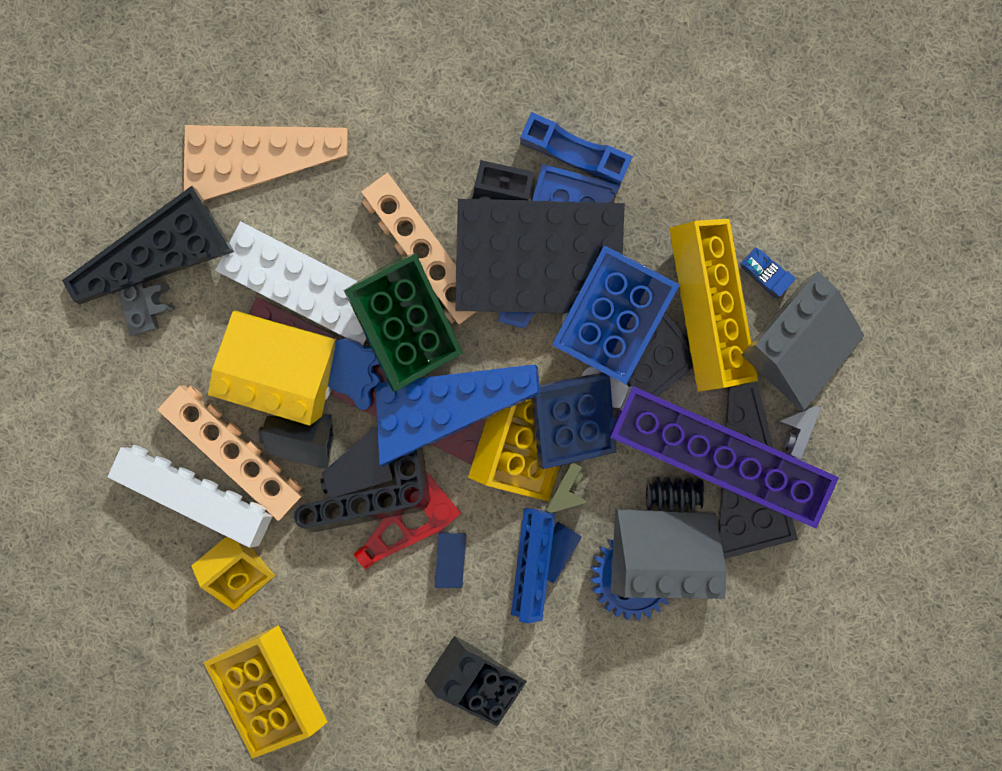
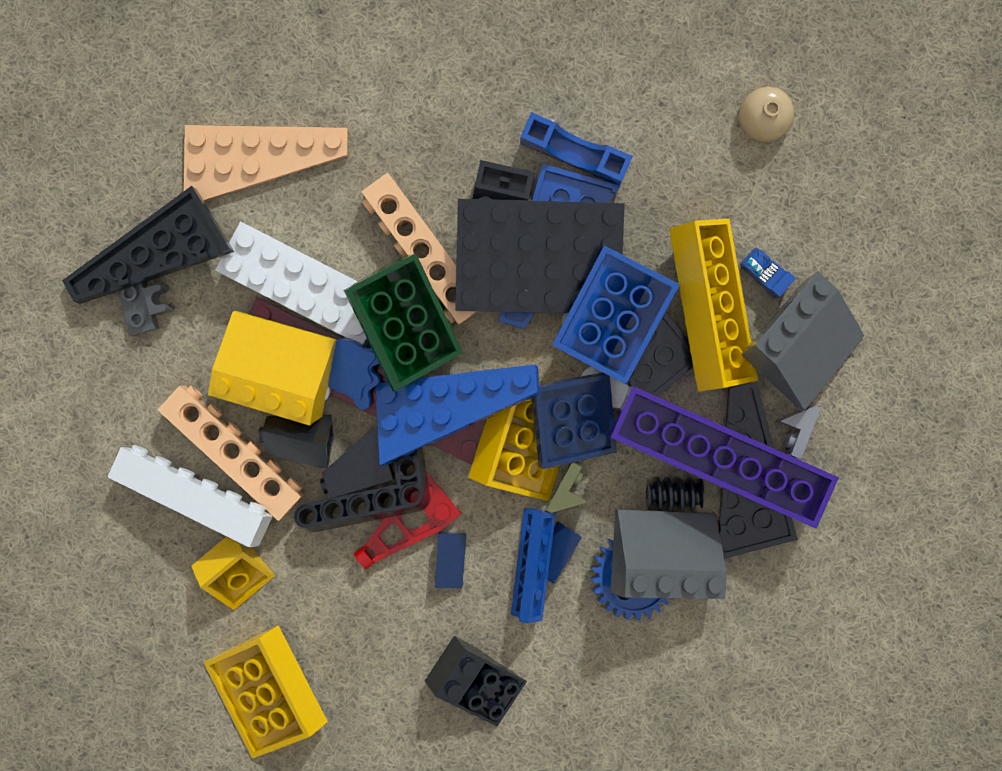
(766, 114): none -> tan cylinder

